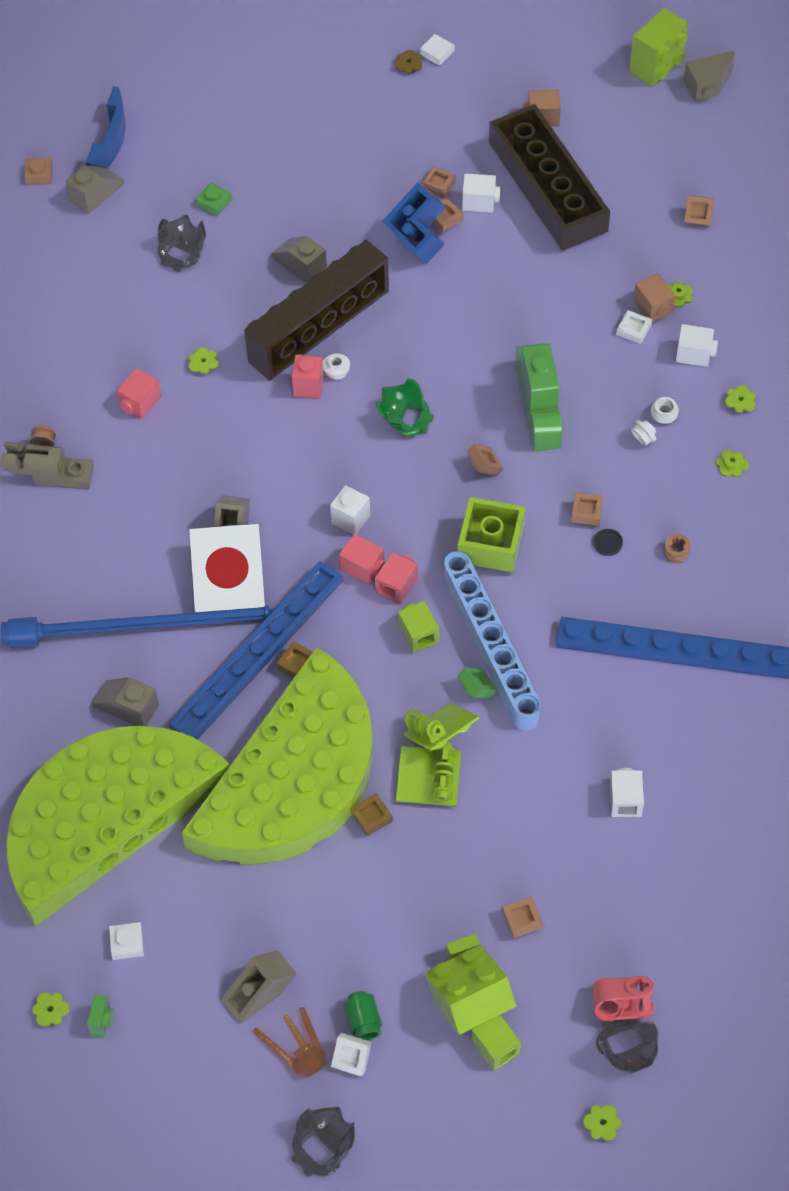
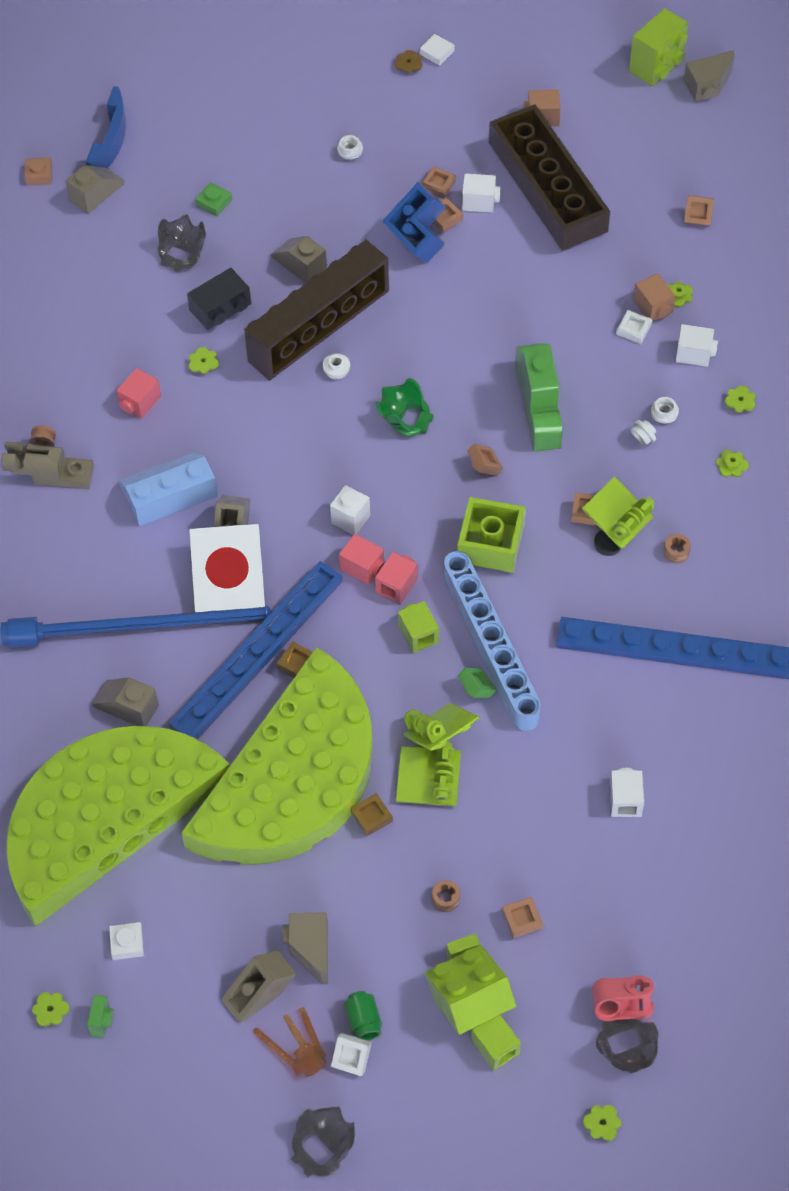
(169, 487): none -> light blue slope
(219, 298): none -> black brick
(307, 376): coral brick -> none
(309, 942): none -> dark tan slope
(349, 147): none -> white plate
(448, 886): none -> nougat bush
(619, 512): none -> lime hinge

